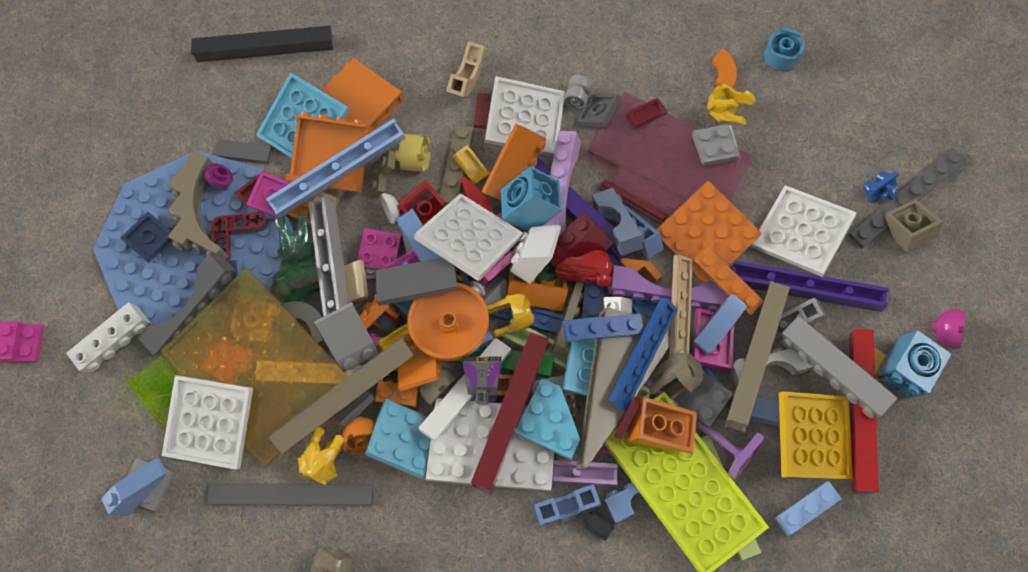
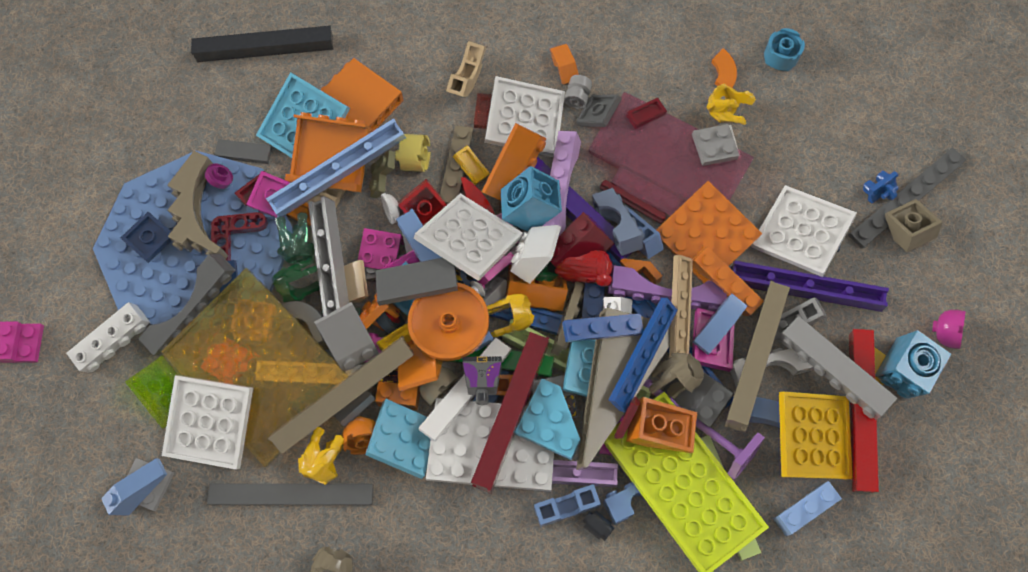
(565, 62): none -> orange slope

